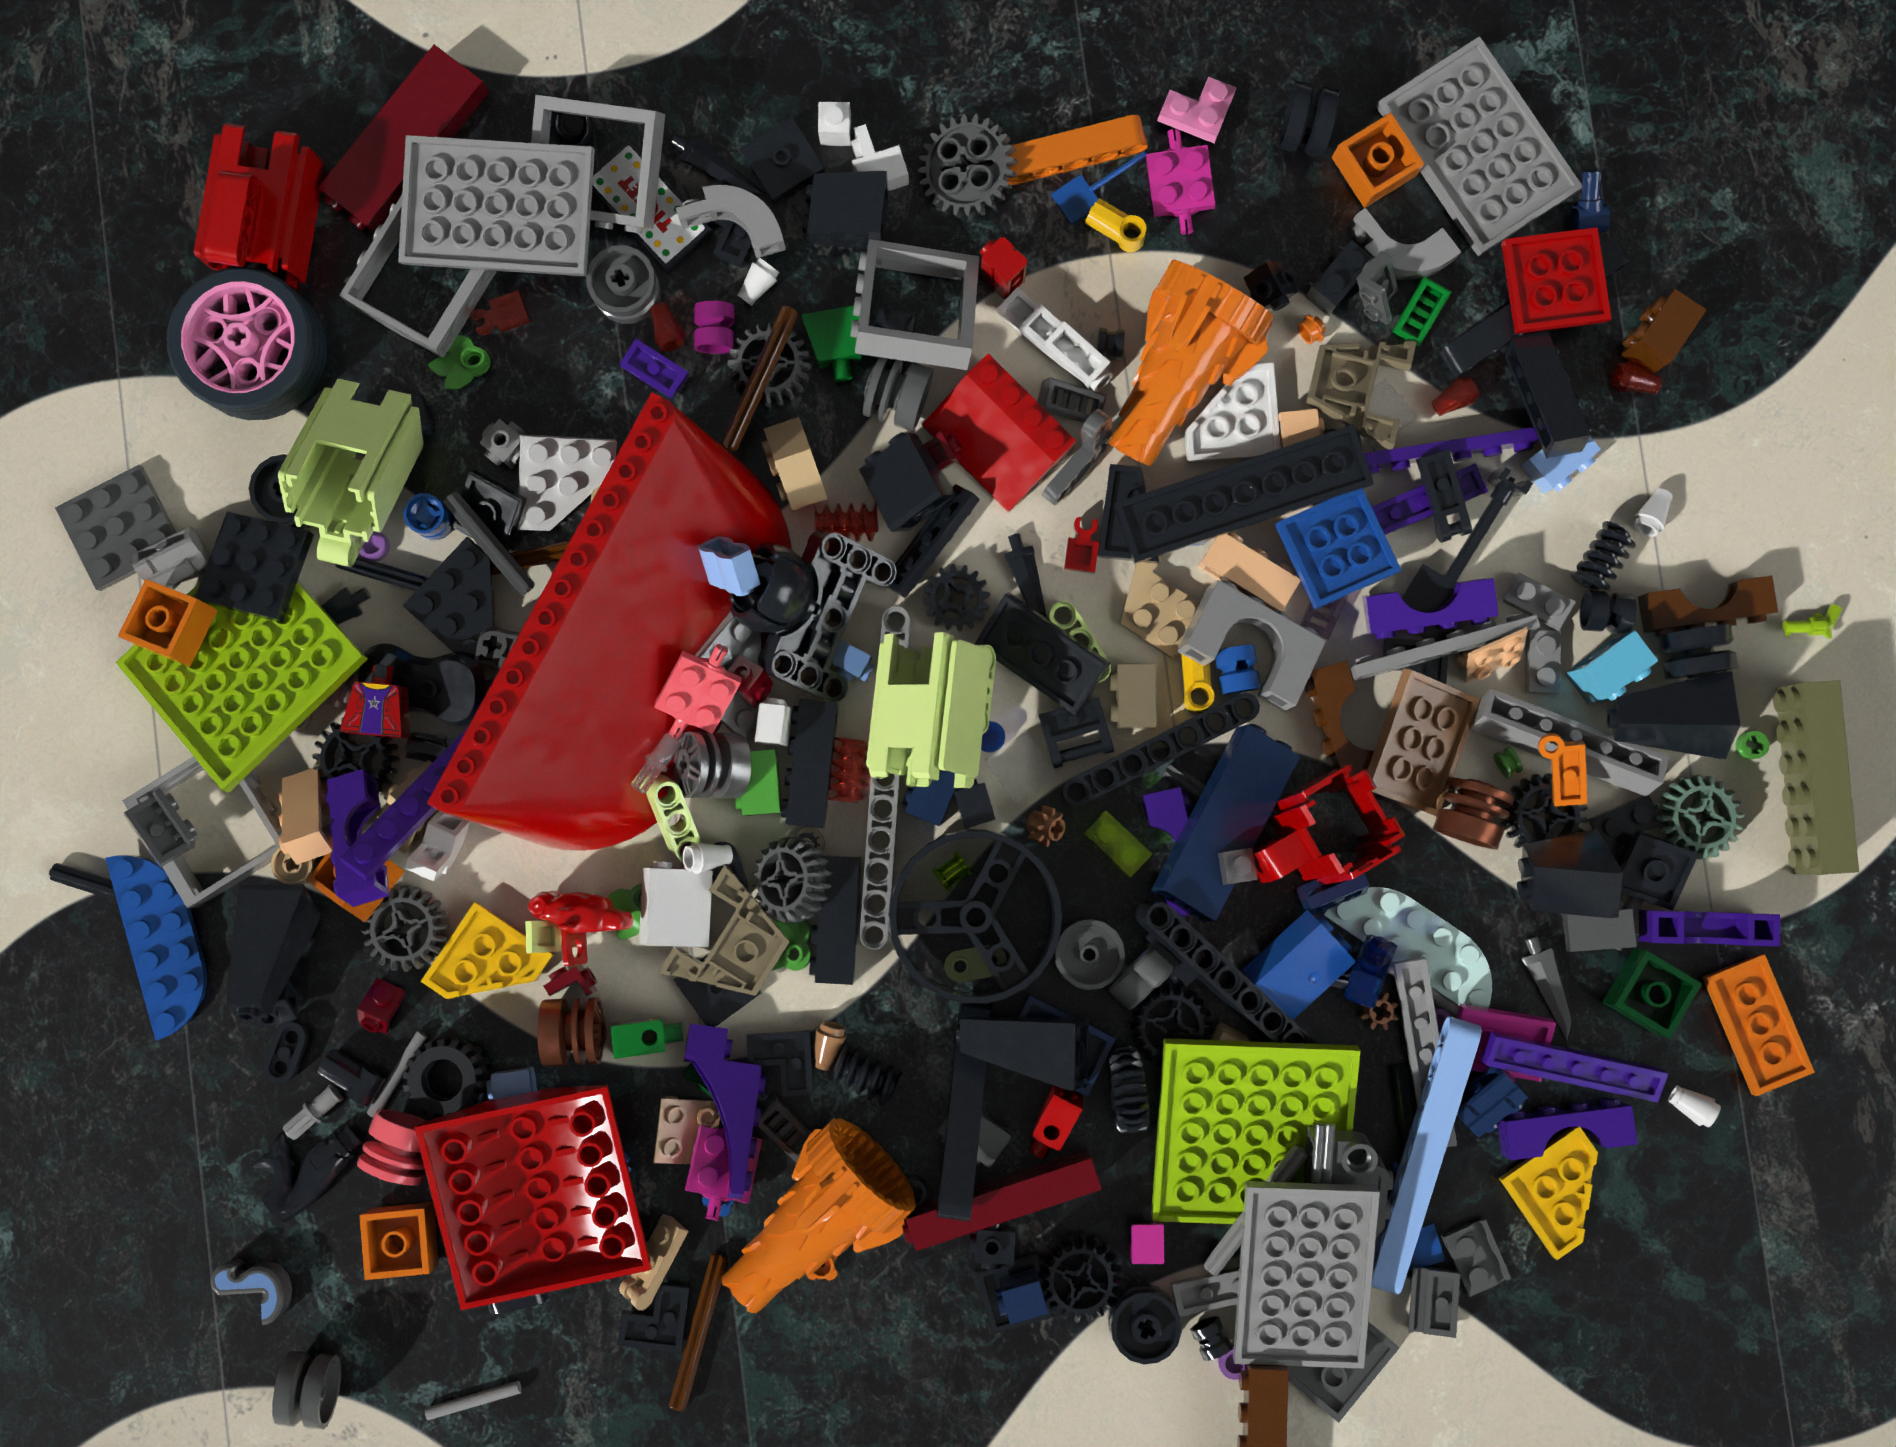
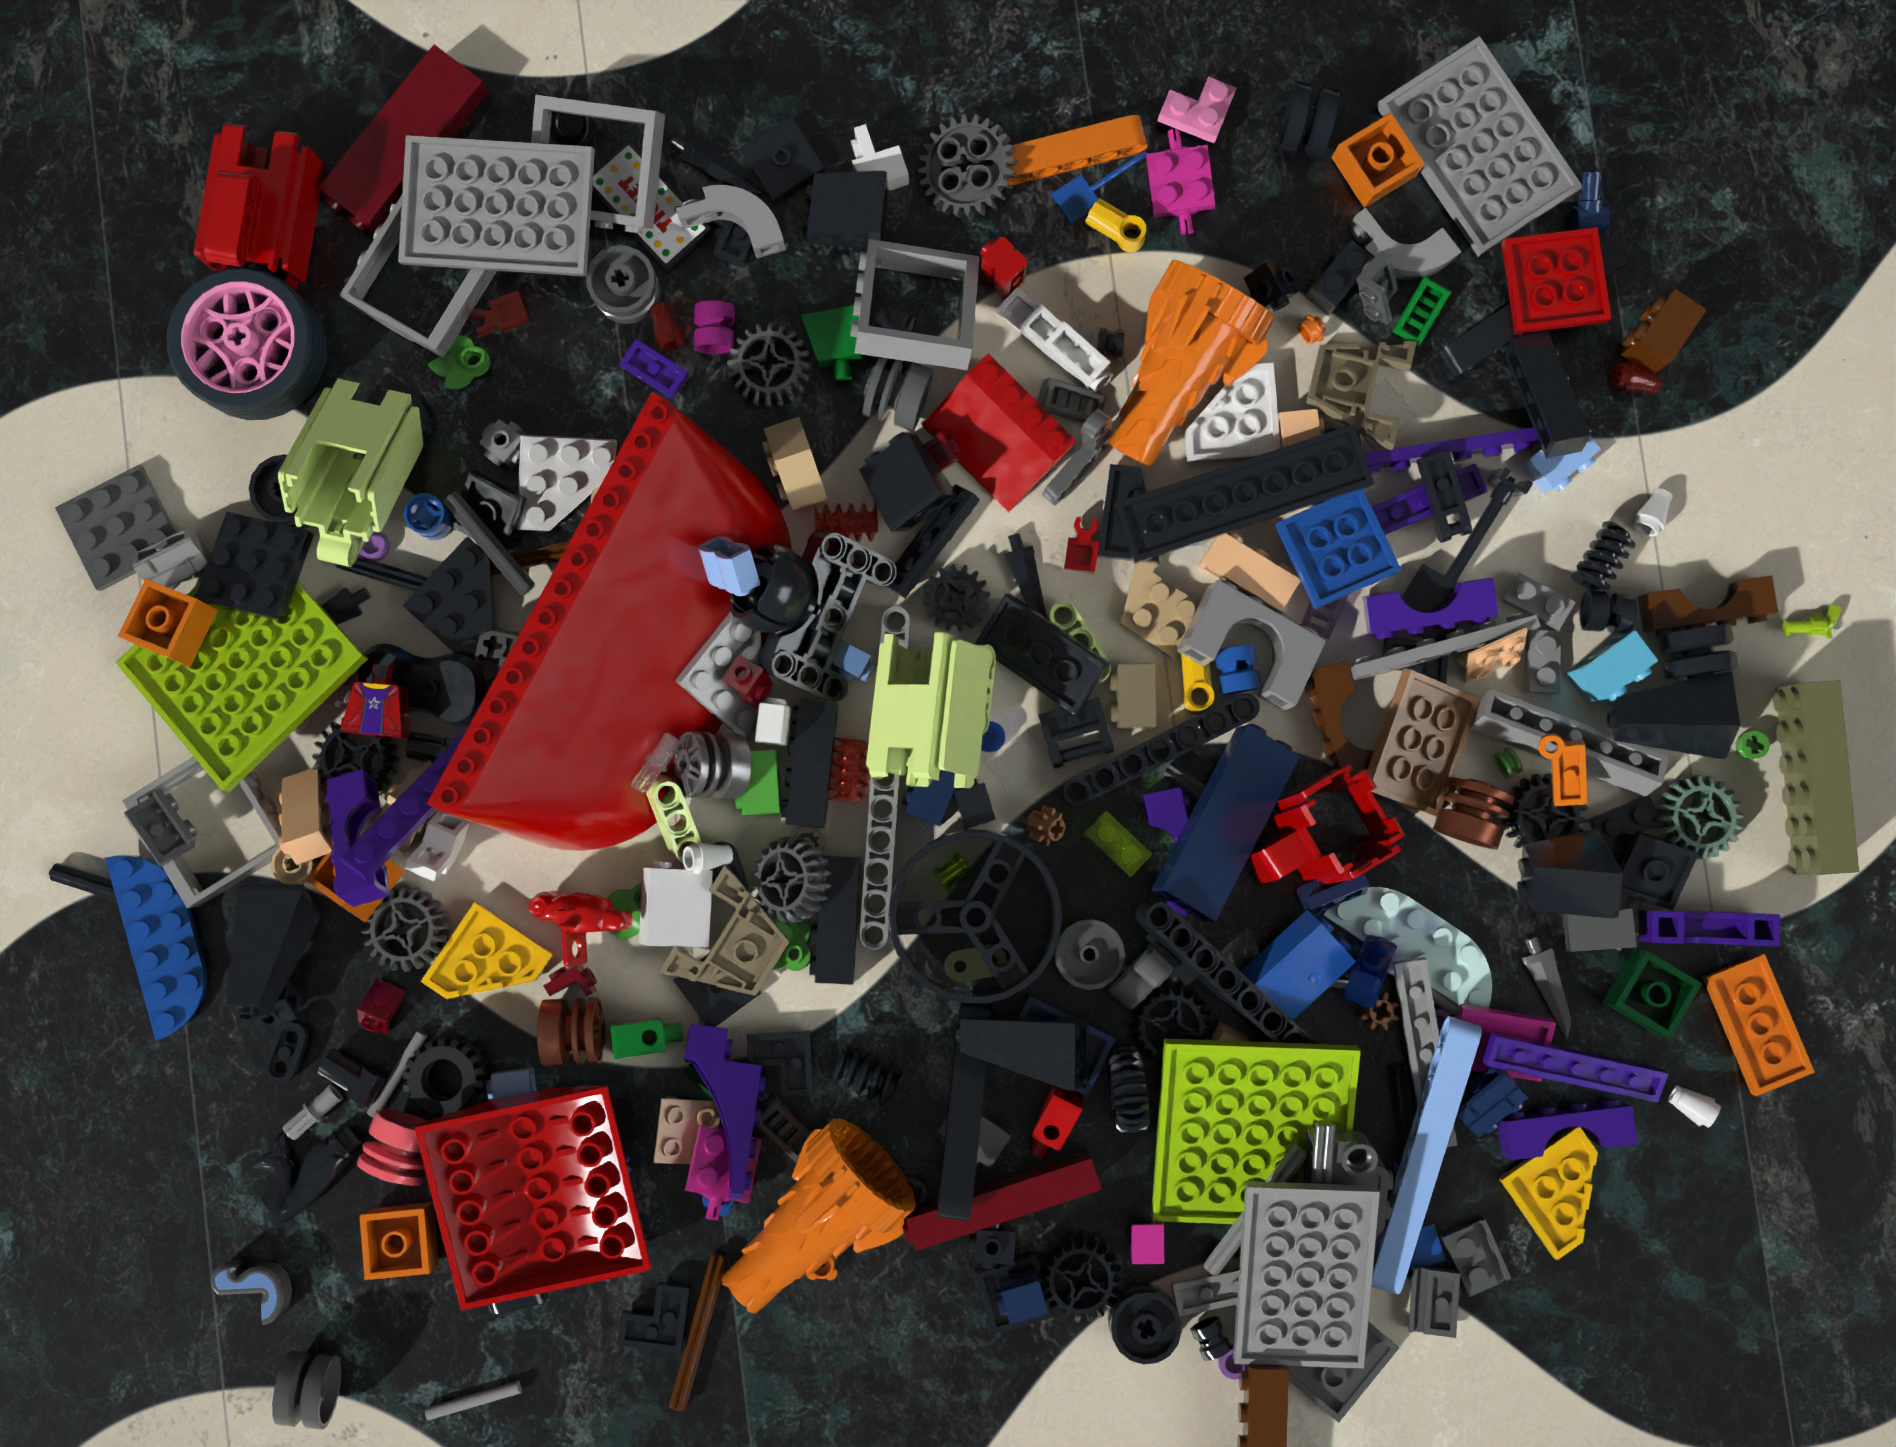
(543, 937): yellowish green plate -> none
(662, 1250): tan plate -> none
(698, 691): coral plate -> none
(758, 280): white cone -> none
(759, 378): reddish brown axle -> none
(828, 1044): medium nougat cone -> none
(834, 123): white brick -> none
(1237, 866): flat silver plate -> none
(1457, 396): clear red cone -> none

